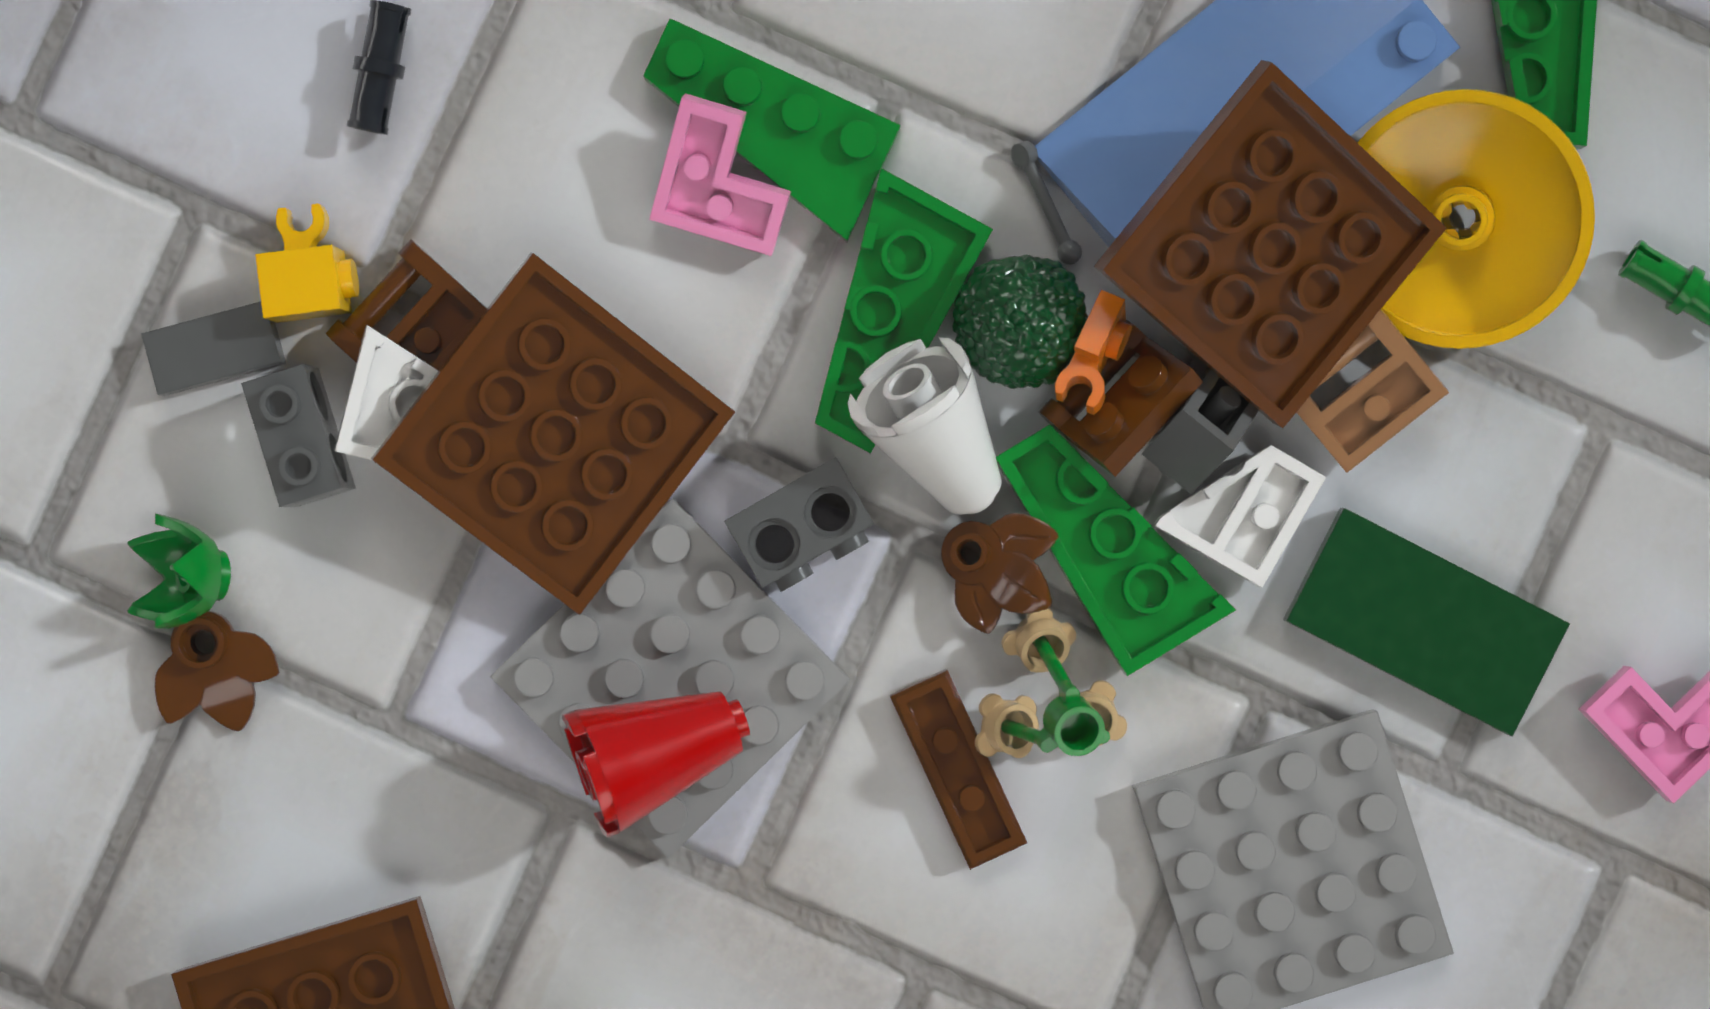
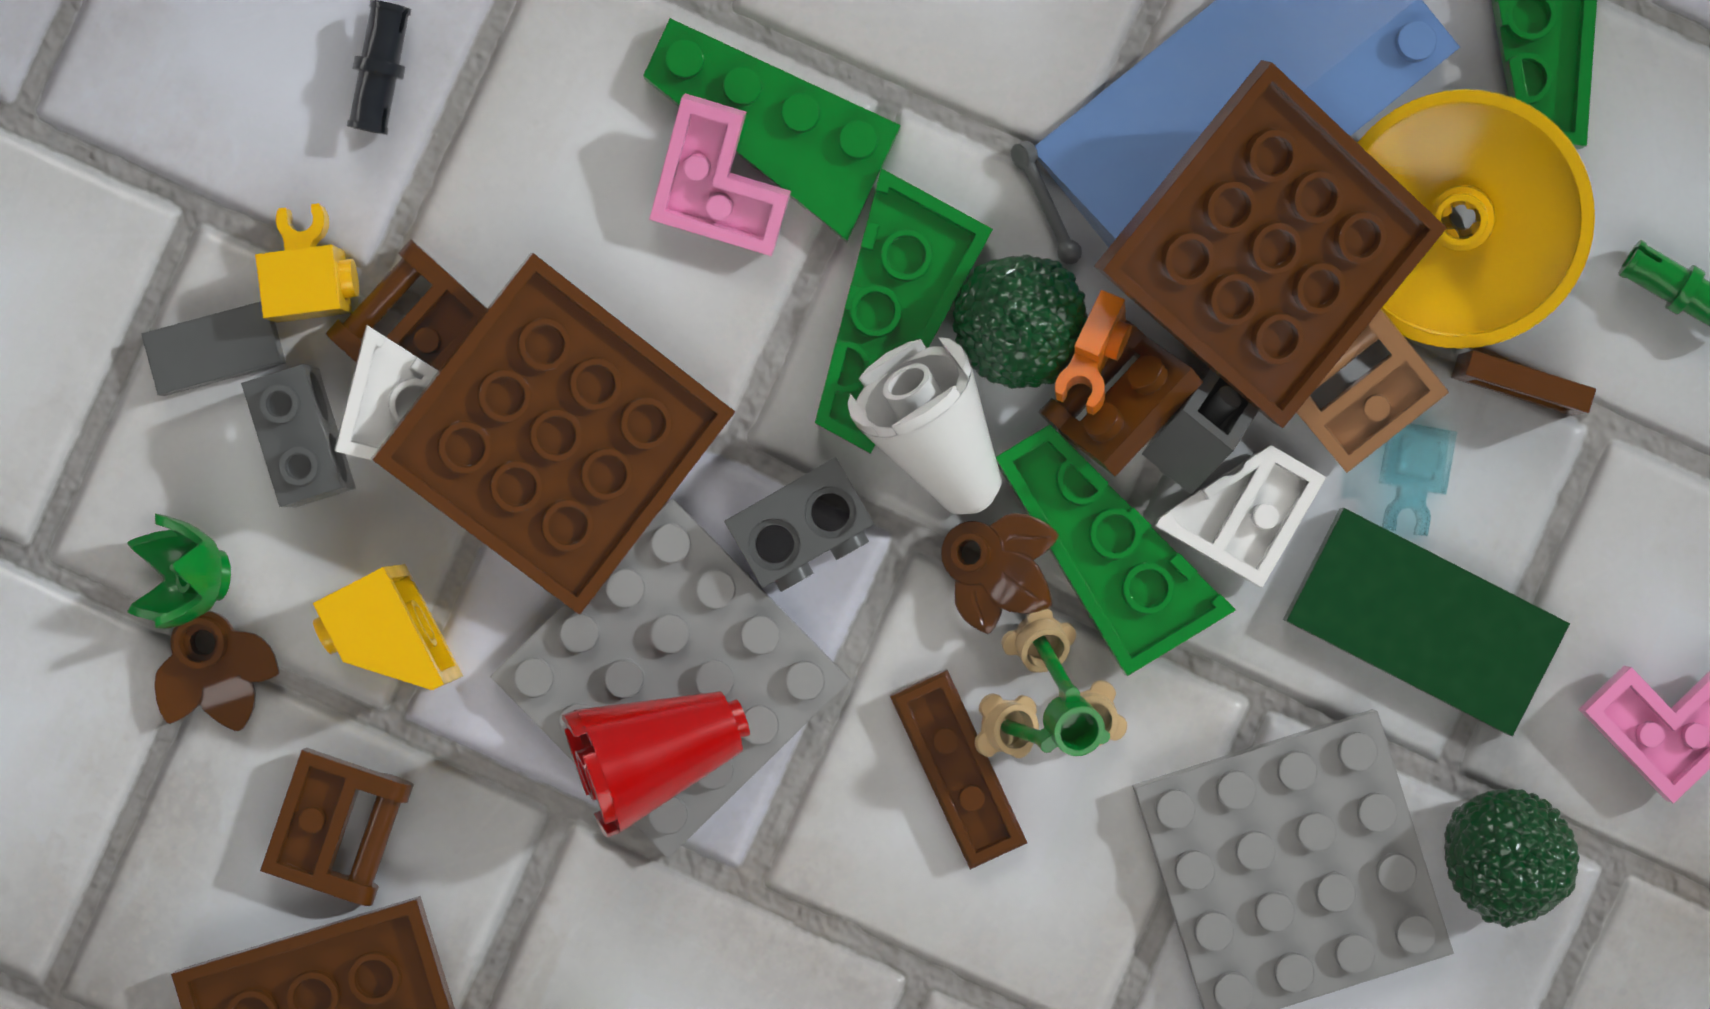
(316, 820): none -> reddish brown plate
(386, 629): none -> yellow slope
(1416, 463): none -> clear light blue plate
(1510, 856): none -> dark green hair
(1523, 383): none -> reddish brown tile

